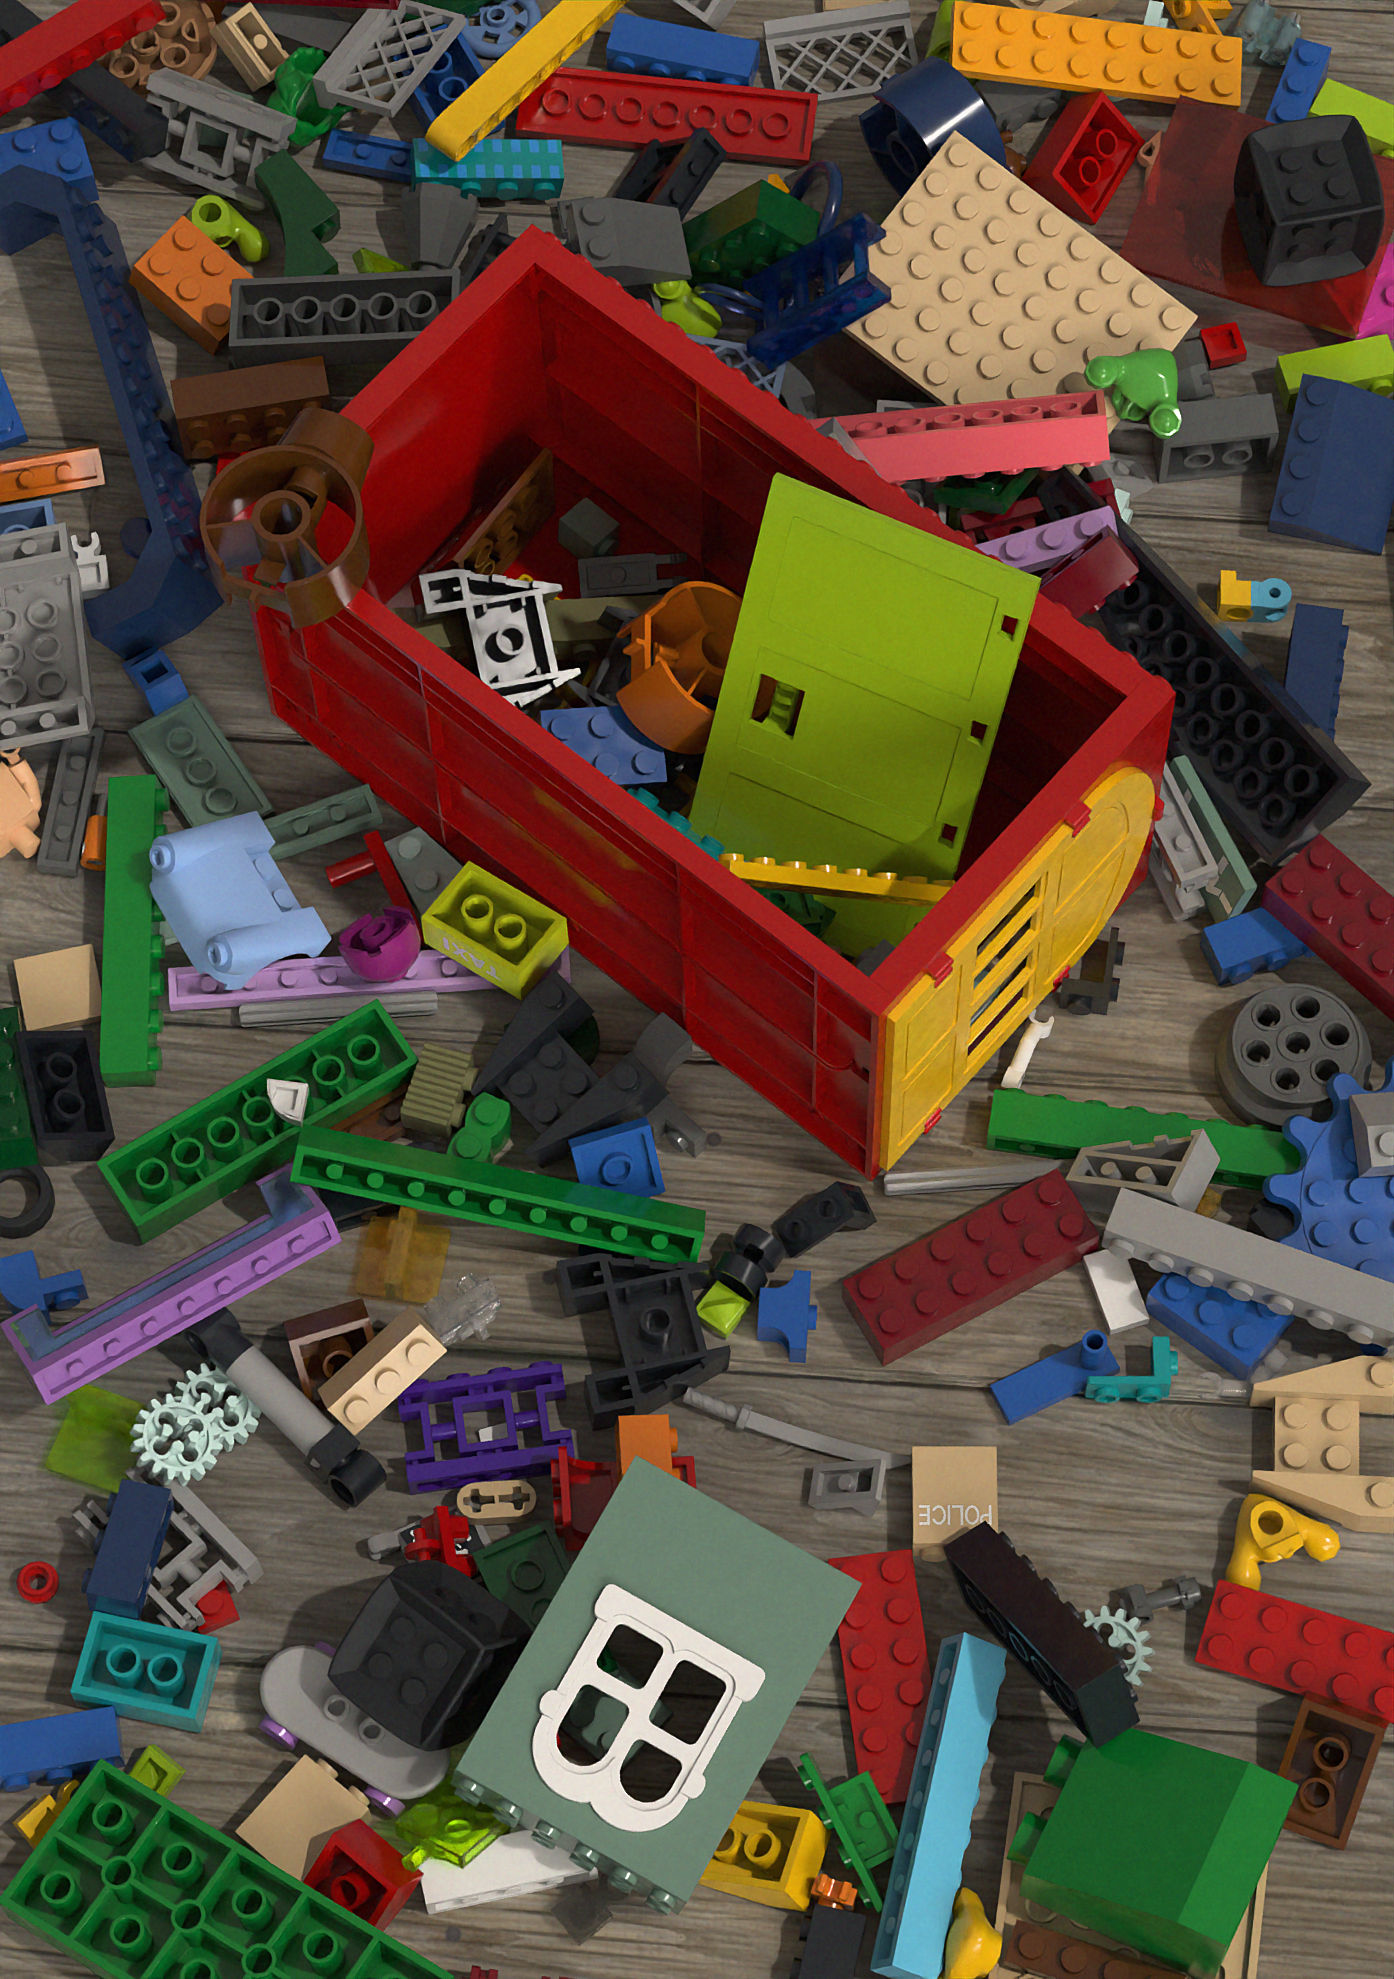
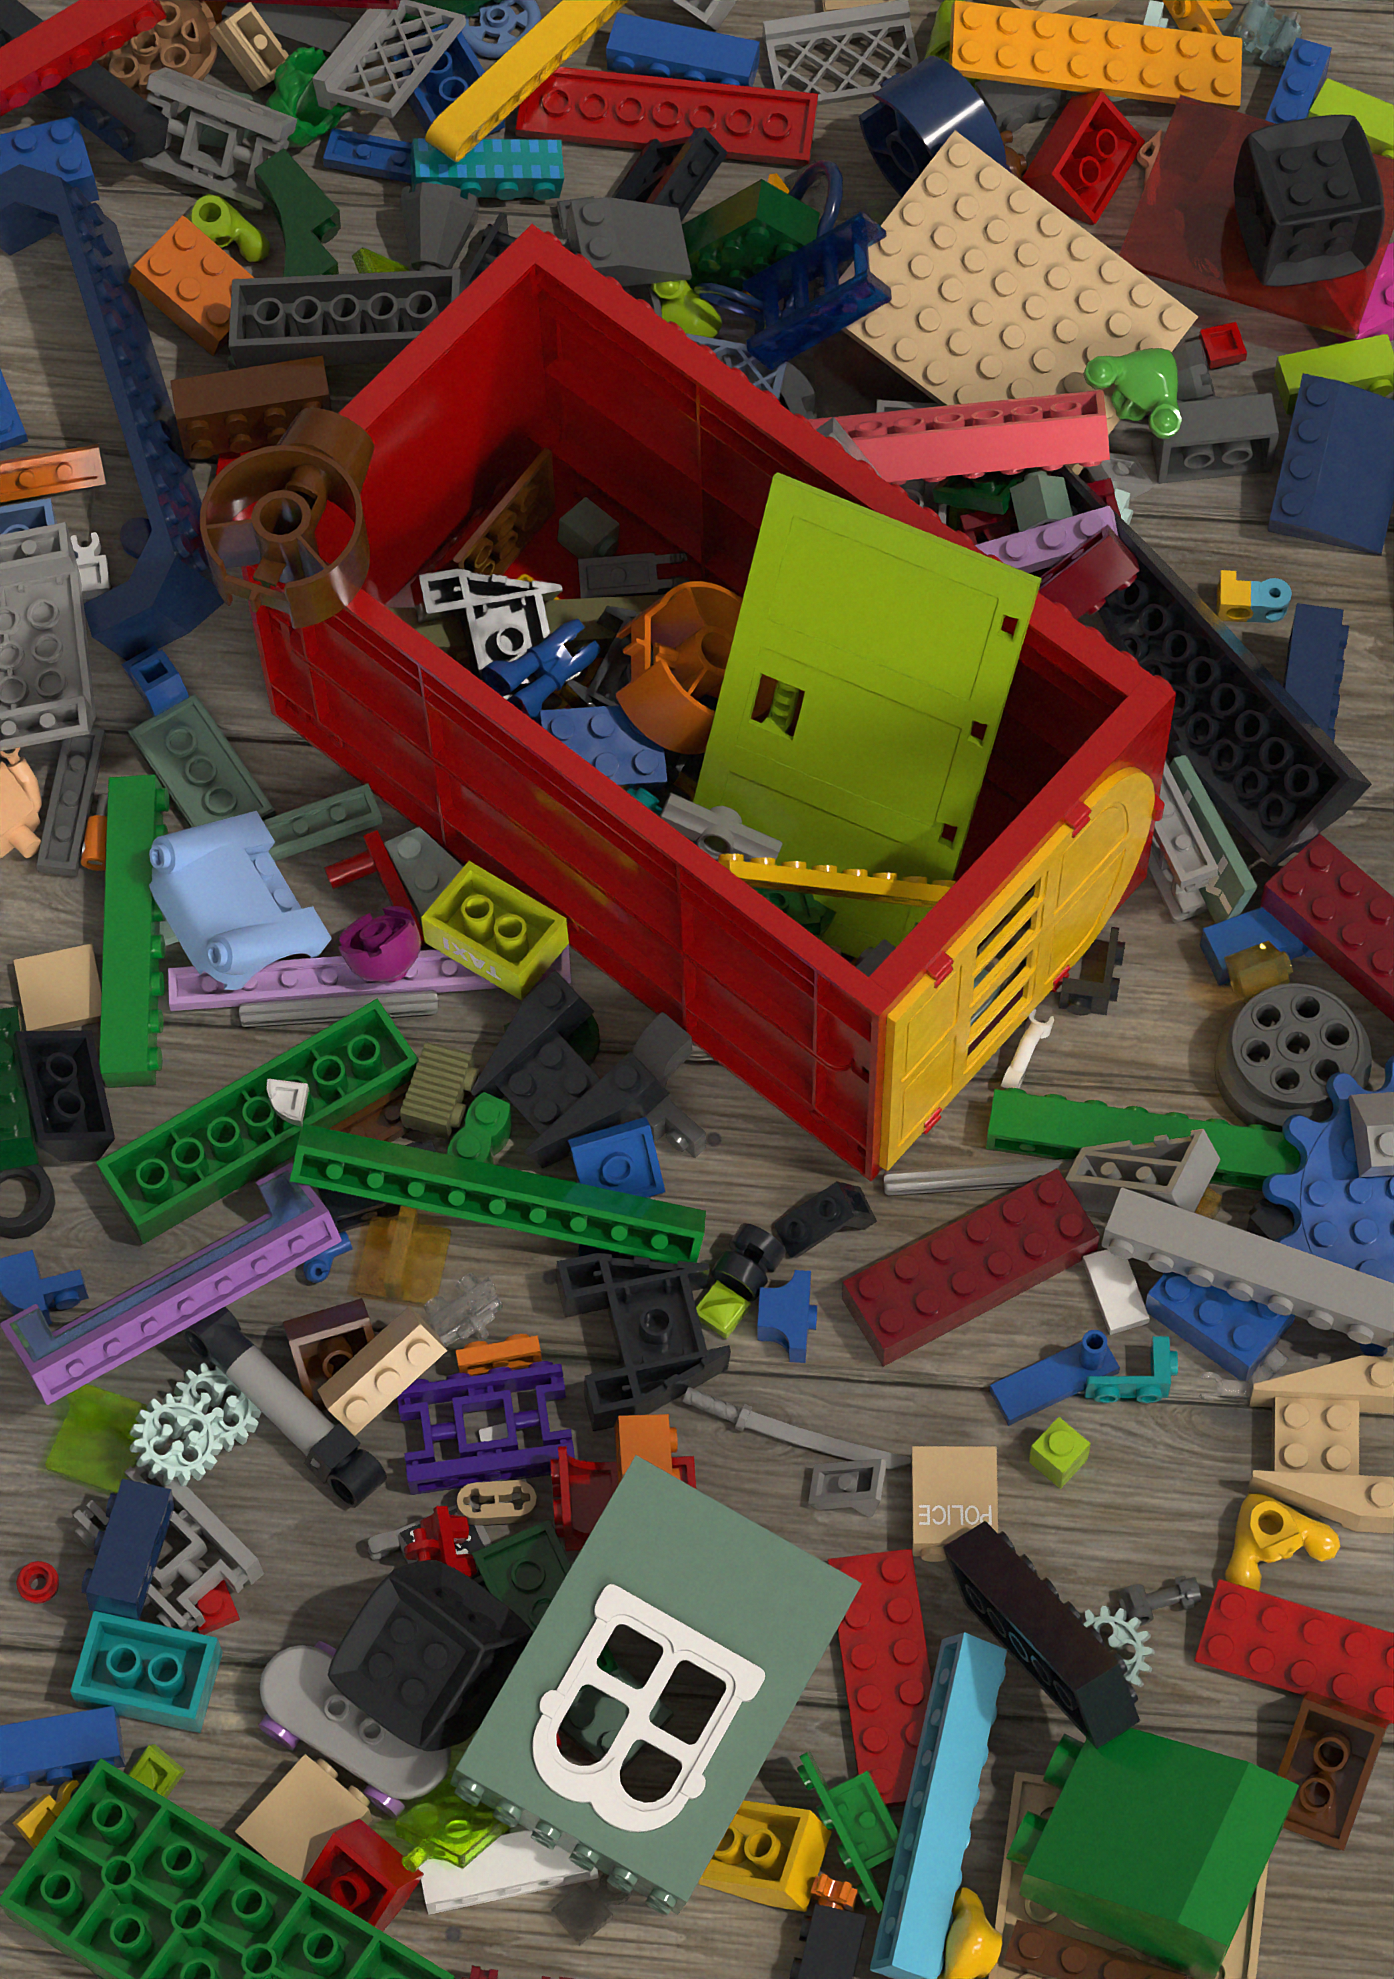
(319, 1266): none -> blue arm
(515, 1352): none -> orange plate
(550, 664): none -> blue piece
(717, 830): none -> light grey piece
(1040, 500): none -> sand green brick
(1059, 1452): none -> lime brick
(1257, 970): none -> clear yellow brick

